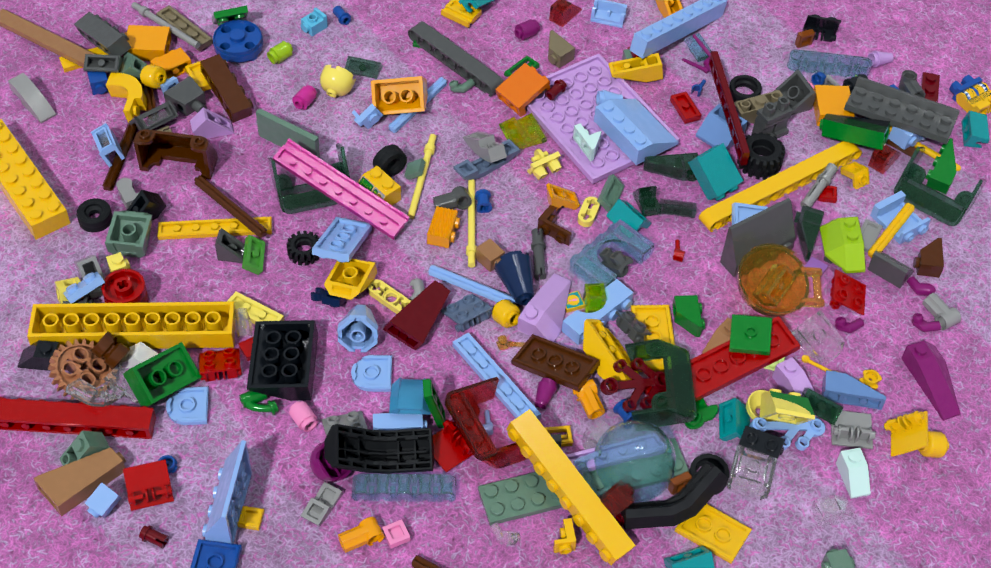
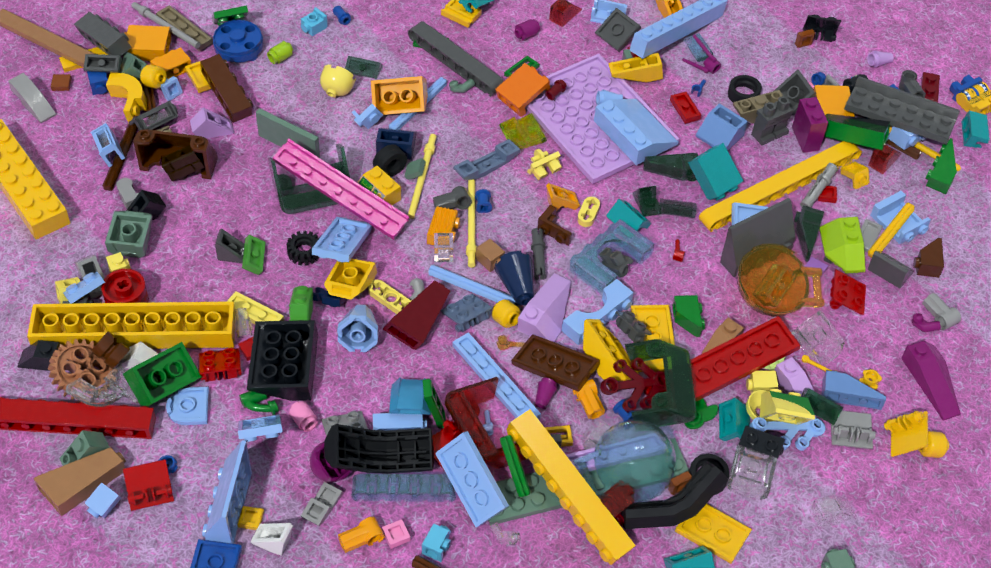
(61, 82): none -> dark orange tile
(90, 207): black tyre -> none
(149, 534): dark red pin -> none
(182, 163): none -> dark brown brick
(186, 96): dark grey torso -> none
(208, 228): yellow tile -> none
(230, 206): reddish brown axle -> none
(267, 426): none -> light blue plate
(273, 537): none -> white slope
(301, 304): none -> bright green brick
(304, 97): dark pink brick -> none
(373, 373): light blue tile -> none
(402, 138): none -> dark blue slope
(436, 542): none -> medium azure brick
(443, 247): none -> clear brick
(471, 479): none -> light blue plate
(485, 146): light grey slope -> none
(515, 465): none -> green axle
(559, 51): dark tan slope -> none
(567, 540): yellow bracket -> none
(574, 302): yellow tile -> none
(588, 143): light aqua slope -> none
(594, 297): clear neon green brick -> none
(610, 192): sand green tile -> none
(617, 30): none -> dark grey tile
(729, 108): dark red tile -> none
(750, 334): green plate -> none
(762, 381): none -> light yellow brick
(771, 159): black tyre -> none
(809, 124): none -> magenta brick
(828, 63): clear light blue beam -> none
(844, 326): magenta arm -> none
(854, 472): light aqua slope -> none
(920, 288): magenta arm -> none
(931, 201): clear green windscreen -> none

